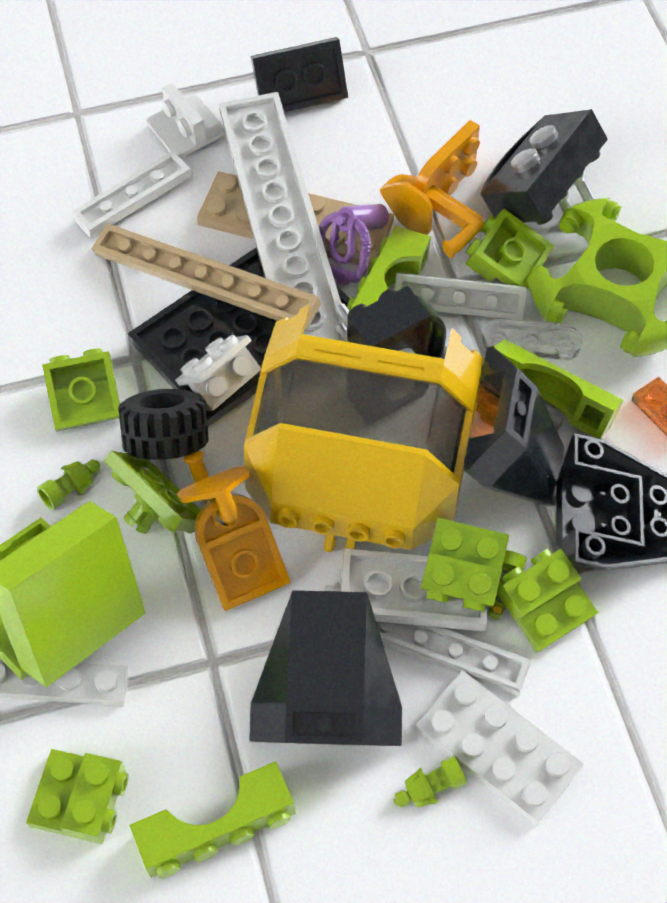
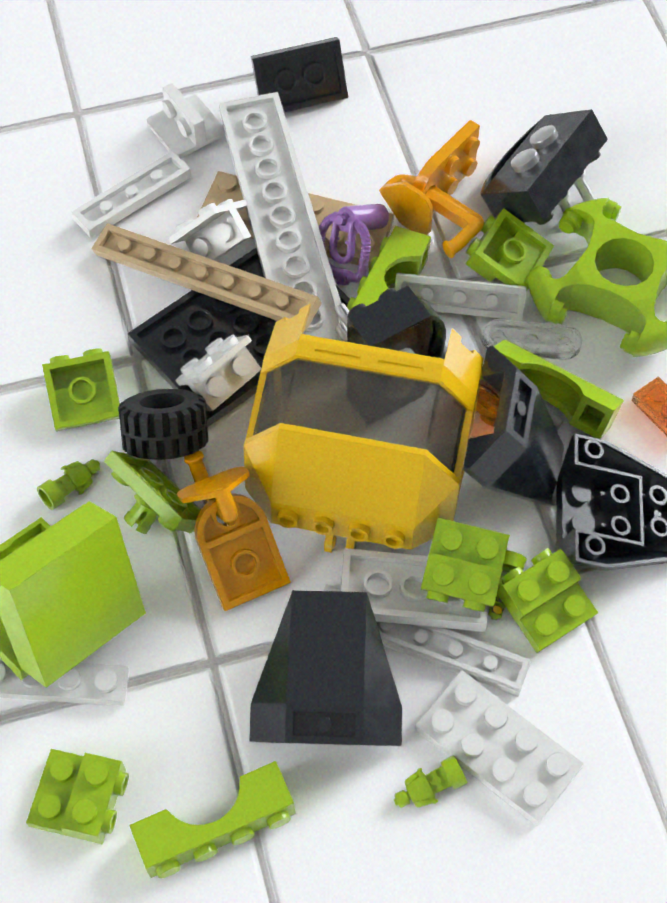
(214, 231): none -> white bracket

